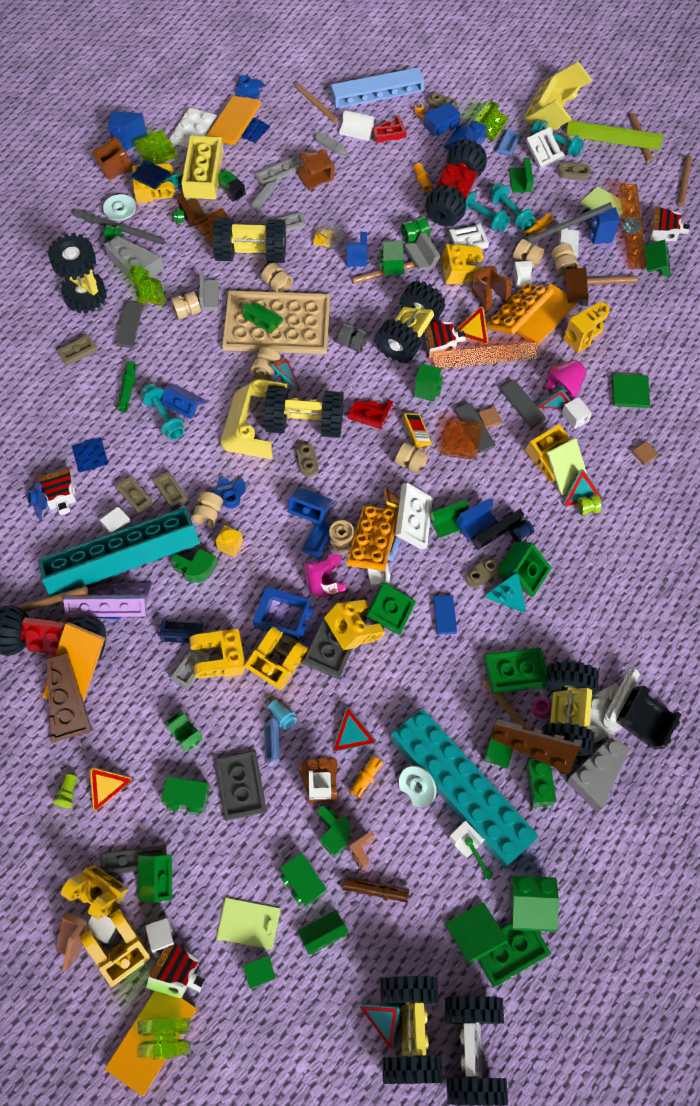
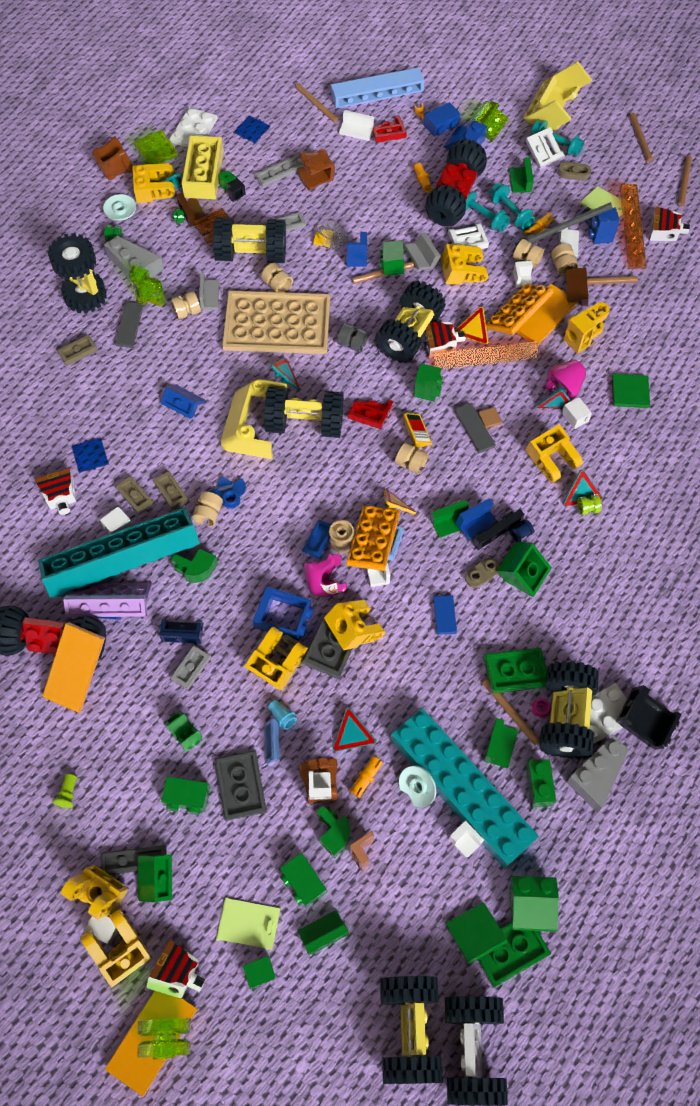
(37, 499): blue plate -> none
(53, 599): medium nougat bar -> none
(66, 704): reddish brown wing -> none
(69, 938): nougat panel -> none
(90, 217): dark grey bar -> none
(105, 786): piece -> none
(127, 127): blue slope -> none
(128, 380): green pin -> none
(150, 174): clear blue piece -> none
(159, 935): white panel -> none
(173, 427): teal piece -> none
(229, 541): yellow brick -> none
(230, 647): yellow brick -> none
(234, 119): light orange tile -> none
(249, 87): blue plate -> none
(261, 317): green panel -> none
(262, 364): tan wheel -> none
(264, 195): light grey piece -> none
(306, 459): dark tan plate -> none
(309, 505): blue brick -> none
(331, 144): light grey piece -> none
(380, 890): reddish brown pin -> none
(384, 1020): piece -> none
(390, 608): green tile -> none
(412, 229): green wheel -> none
(414, 516): white plate -> none
(436, 100): dark tan plate -> none
(461, 439): clear orange plate -> none
(482, 289): dark orange piece -> none
(487, 874): green hinge -> none
(508, 142): medium blue tile -> none
(509, 593): teal piece -> none
(522, 403): dark grey tile -> none
(544, 748): reddish brown wing -> none
(566, 464): yellowish green container -> none
(615, 135): lime tile -> none
(622, 695): white axle -> none
(631, 225): clear light blue tile -> none
(645, 453): medium nougat tile -> none
(658, 257): green panel -> none

